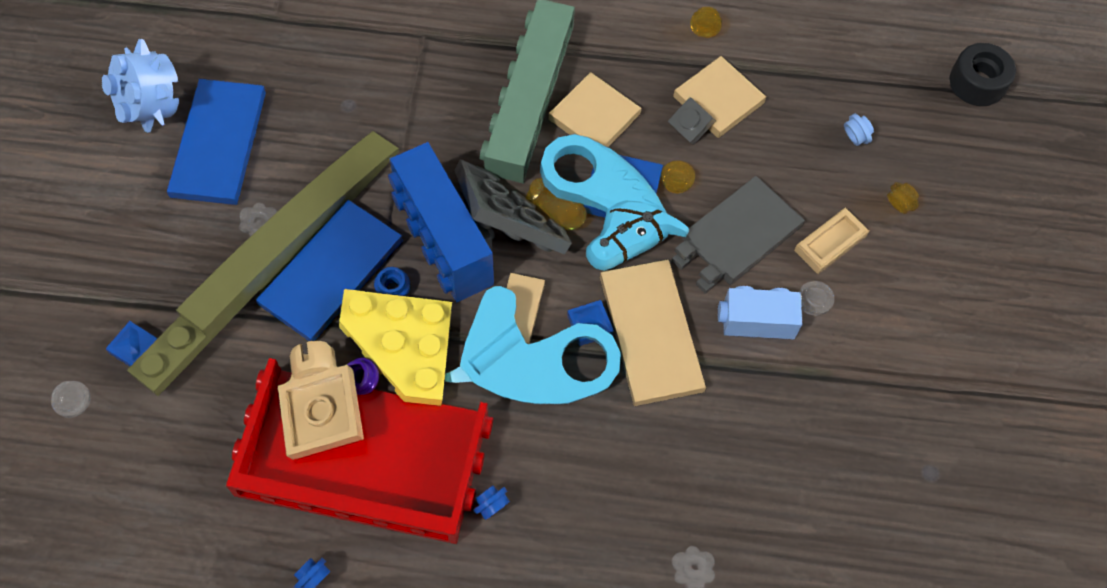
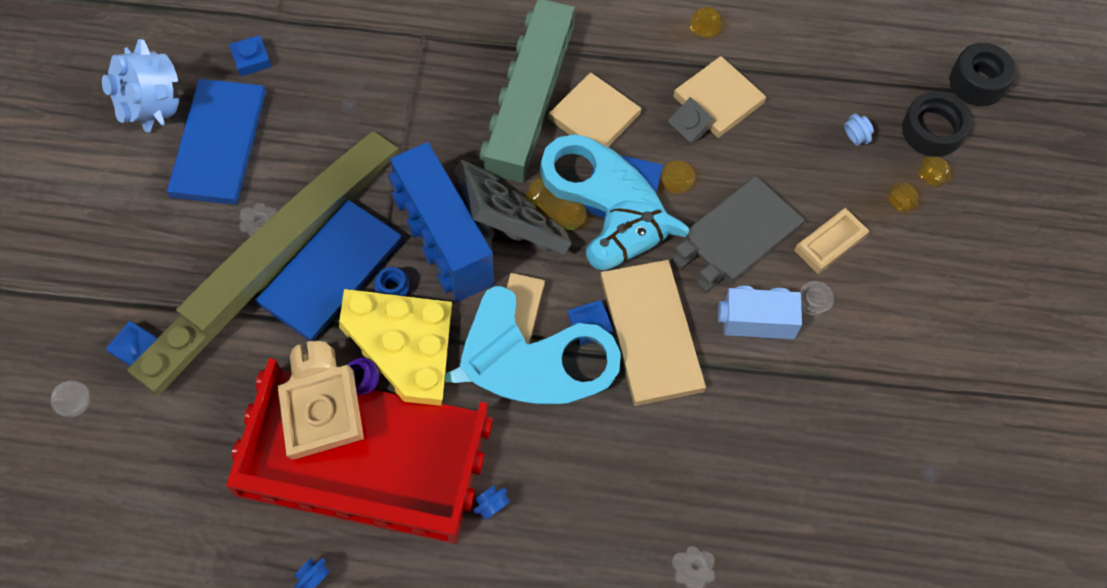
(250, 55): none -> blue plate
(935, 171): none -> clear yellow plate
(945, 106): none -> black tyre

